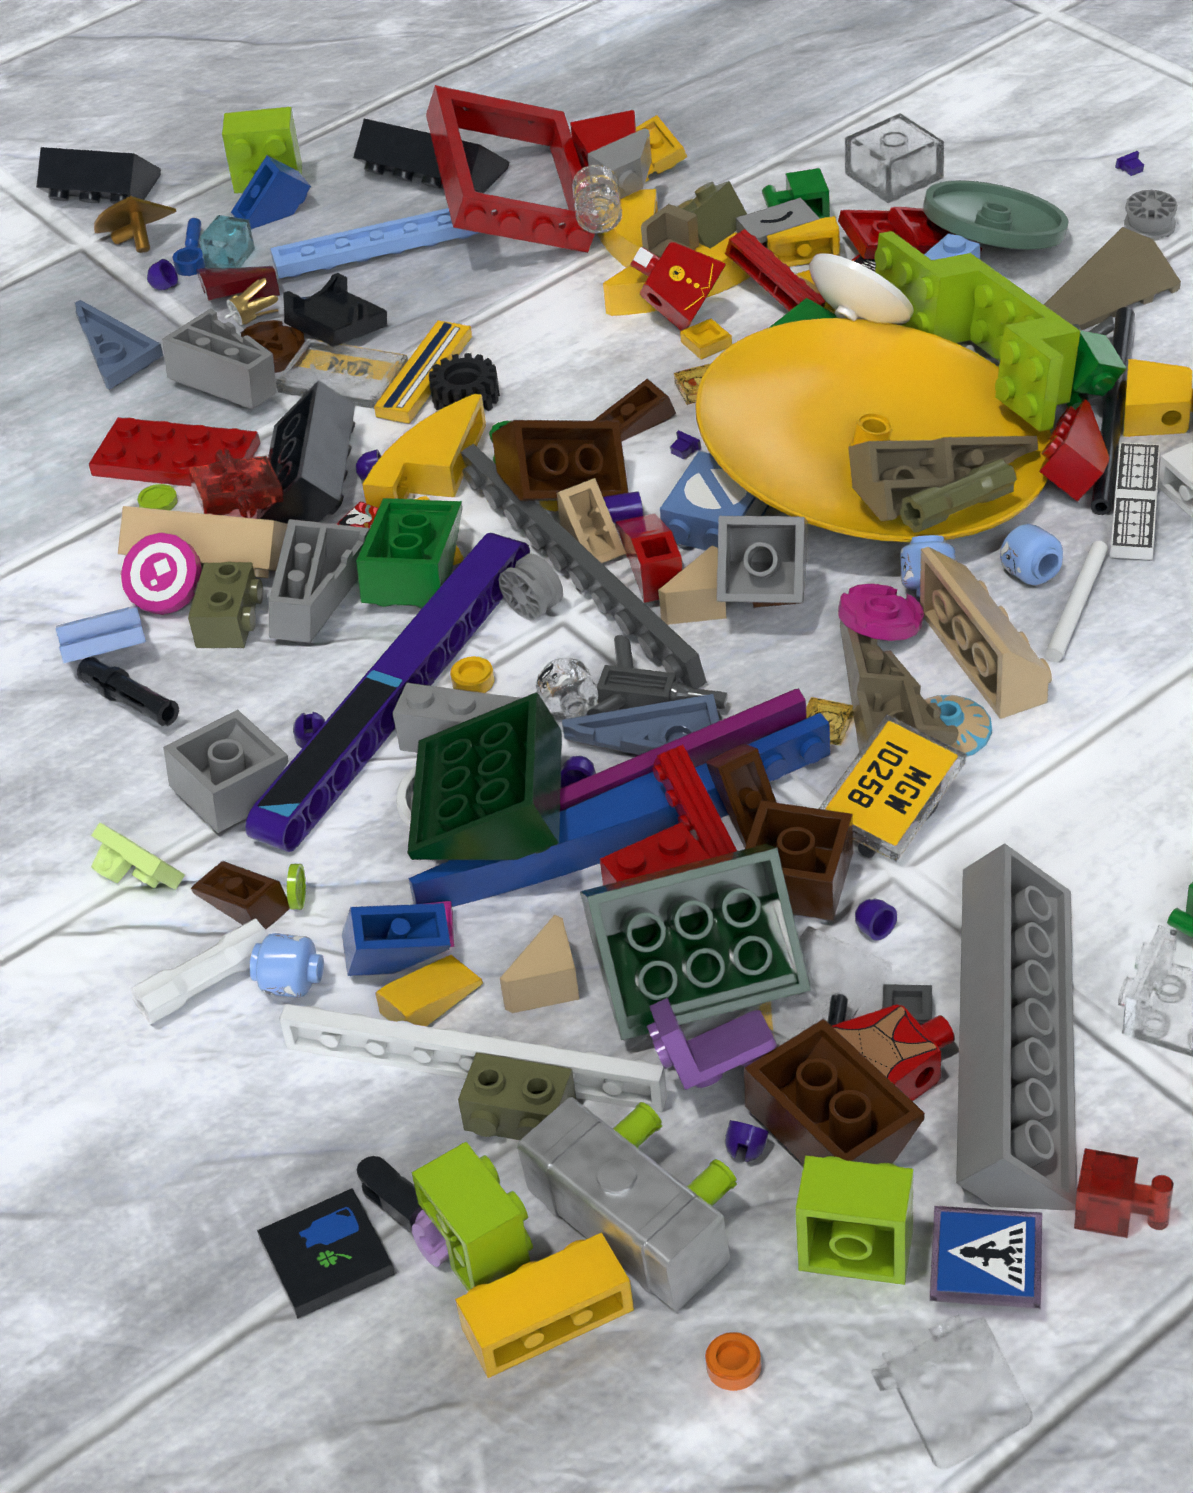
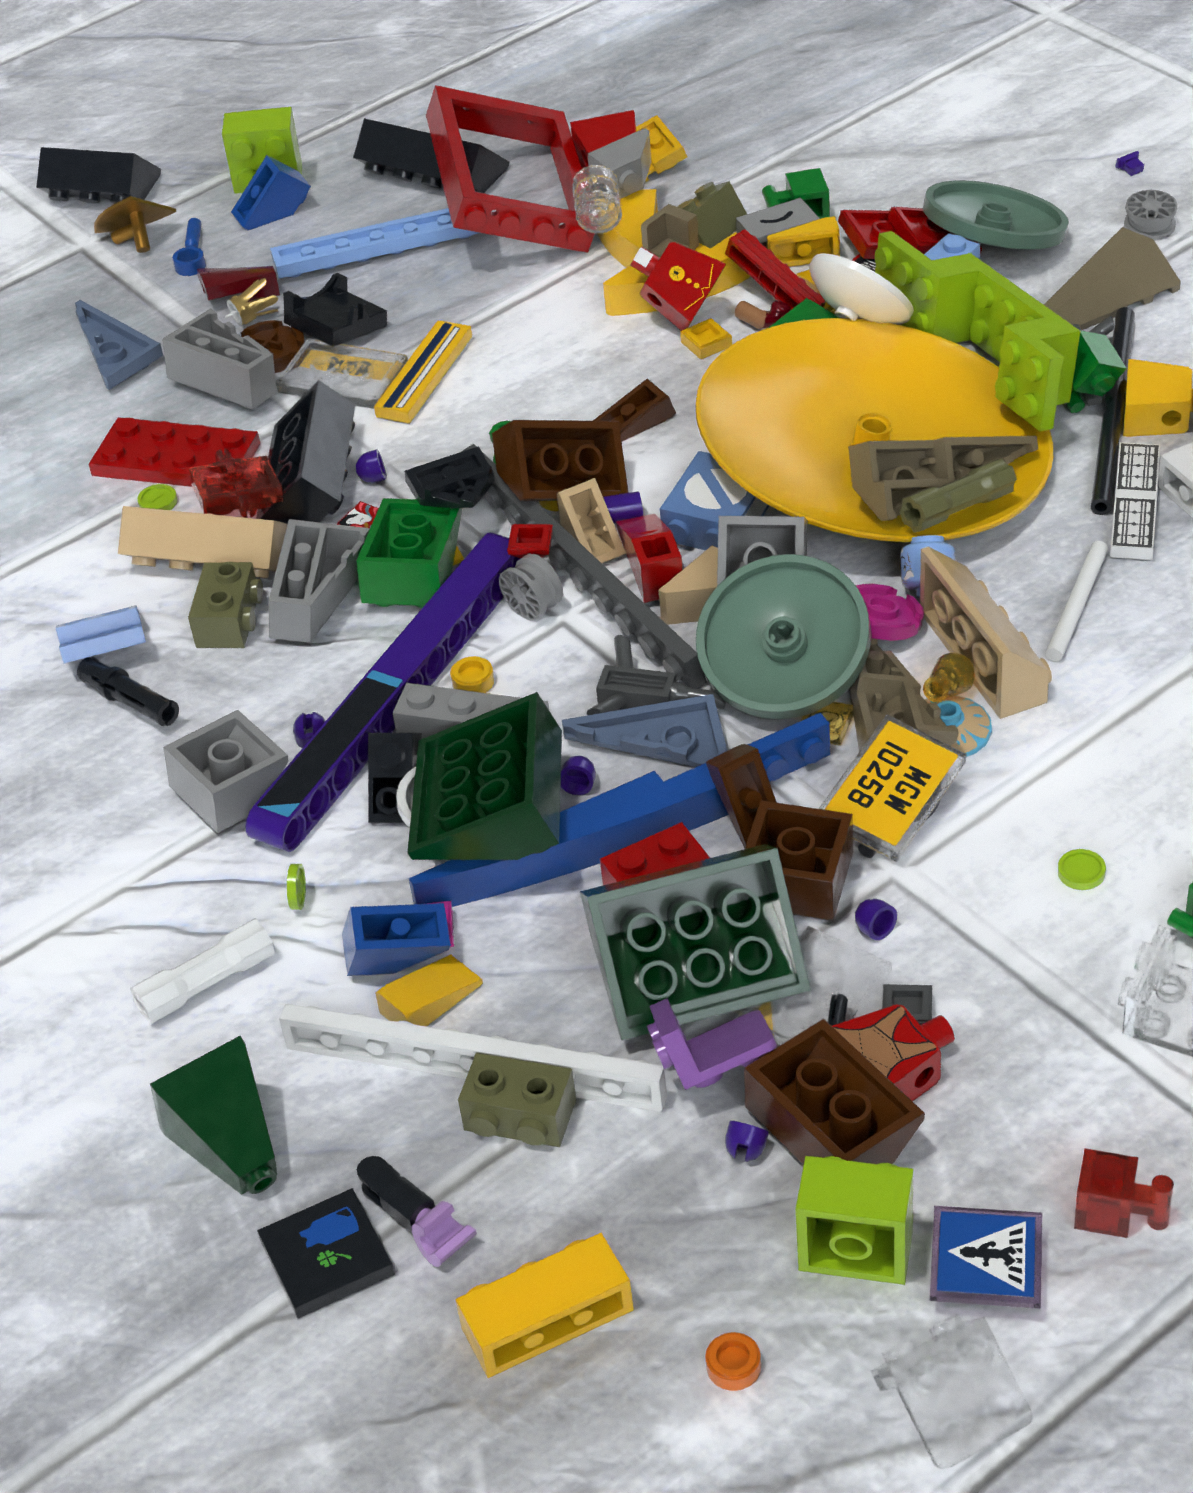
(120, 853): yellowish green hinge -> none
(161, 573): dark pink tile -> none
(162, 275): dark purple hinge -> none
(218, 1117): none -> dark green slope
(227, 242): clear light blue brick -> none
(242, 894): reddish brown slope -> none
(286, 965): light blue head -> none
(388, 762): none -> black slope
(428, 455): yellow slope -> none
(452, 480): none -> black slope
(463, 378): black tyre -> none
(474, 1215): lime brick -> none
(530, 539): none -> red slope
(542, 972): tan slope -> none
(567, 688): clear head -> none
(607, 1185): flat silver piece -> none
(684, 445): dark purple piece -> none
(688, 381): clear yellow tile -> none
(692, 801): red piece -> none
(700, 745): magenta tile -> none
(761, 318): none -> arm
(783, 636): none -> sand green dish
(894, 157): clear brick -> none
(950, 676): none -> clear yellow cone
(1016, 1036): light grey slope -> none
(1031, 554): light blue head -> none
(1075, 452): red slope -> none
(1081, 869): none -> lime piece

